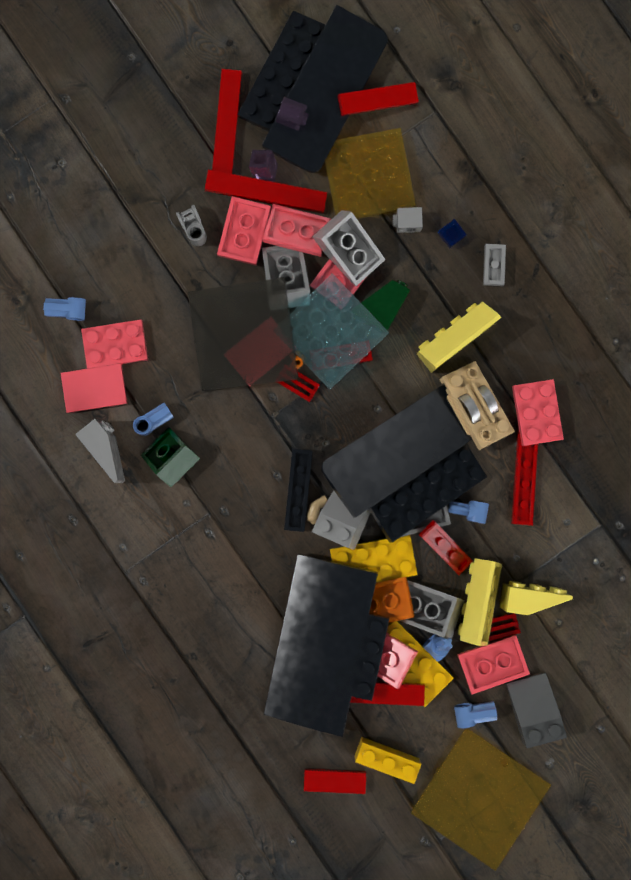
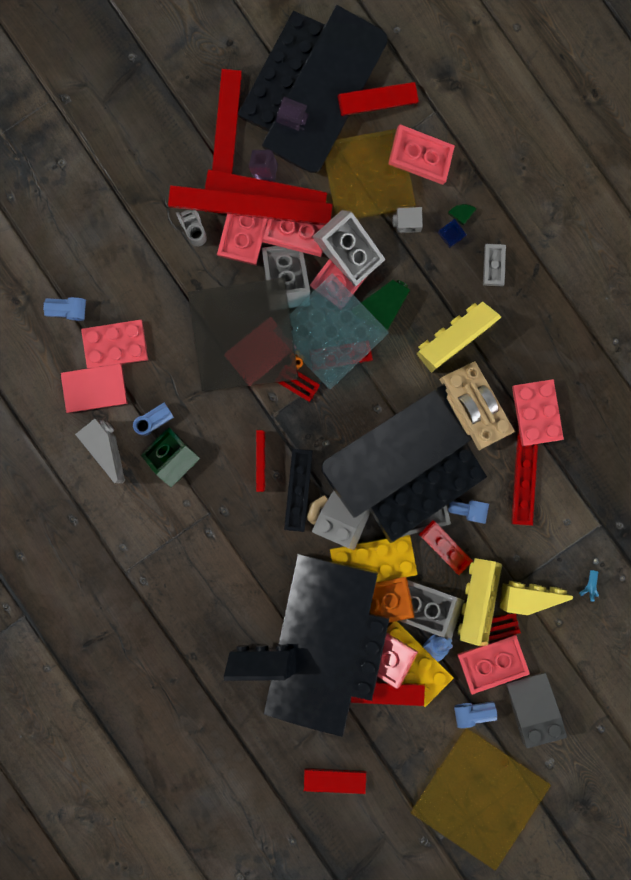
(249, 205): none -> red tile
(260, 460): none -> red tile
(260, 663): none -> black slope
(387, 760): yellow brick -> none
(421, 154): none -> coral plate
(462, 213): none -> dark green tile
(591, 586): none -> dark azure bar

